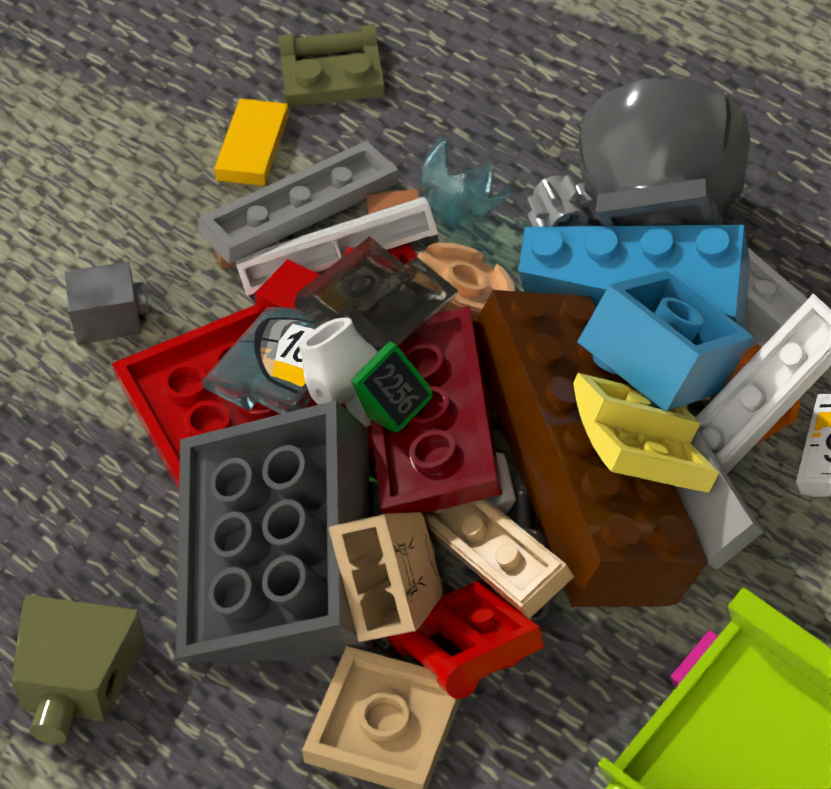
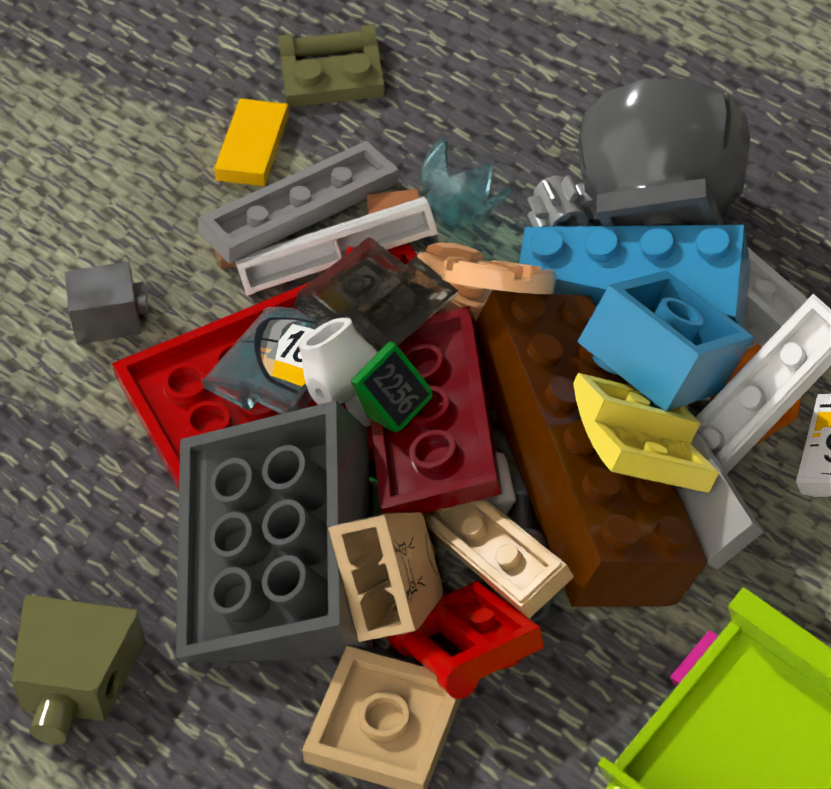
(284, 286): red tile -> none
(499, 275): none -> light nougat tile

